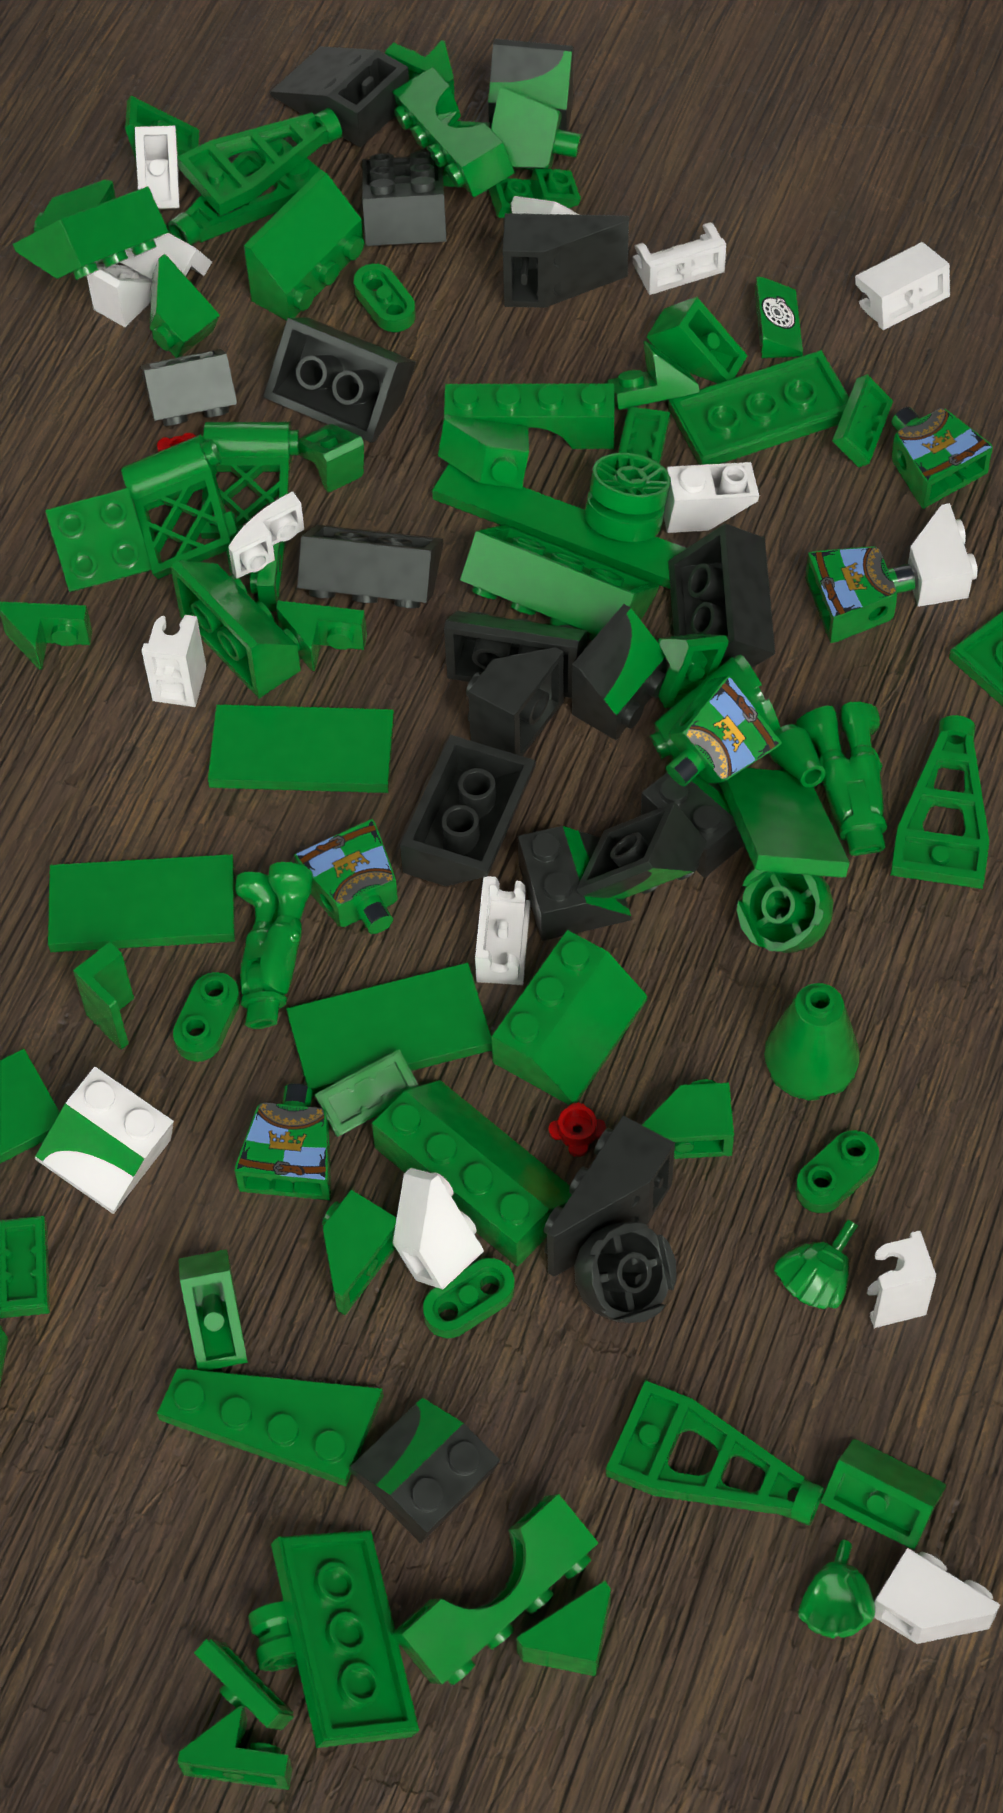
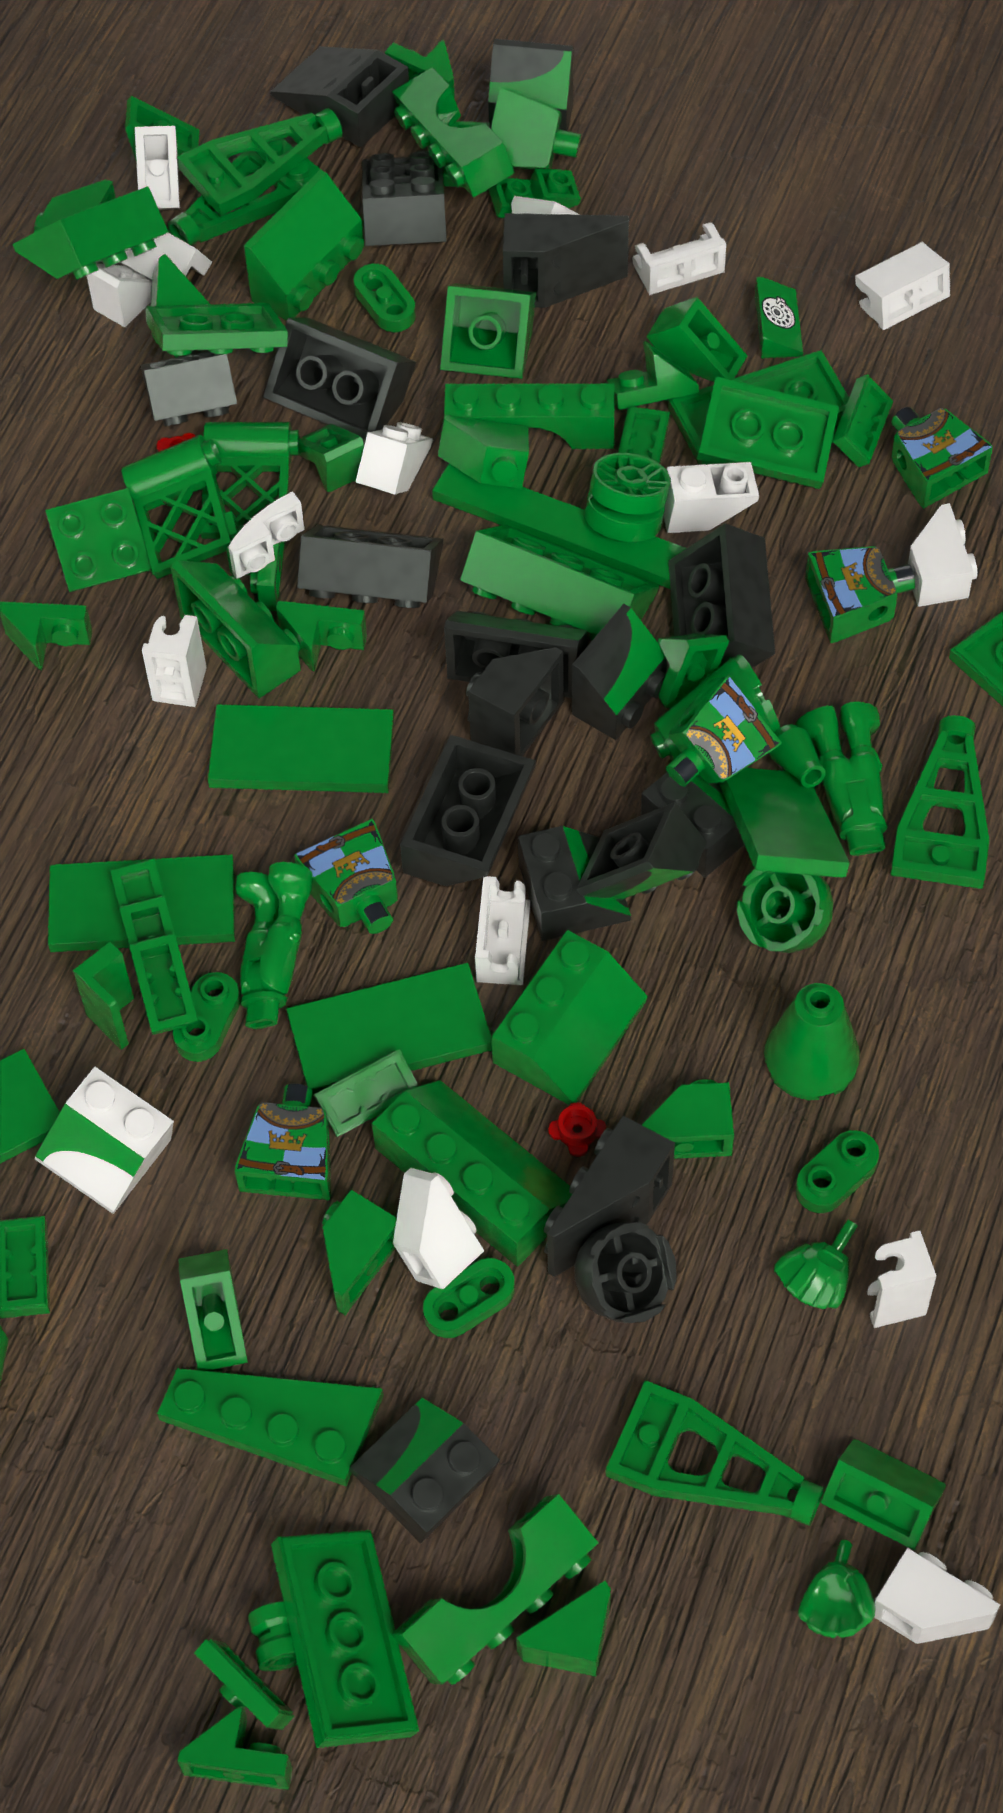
(154, 947): none -> green slope
(216, 328): none -> green plate
(393, 457): none -> white slope
(487, 330): none -> green slope
(771, 429): none -> green plate

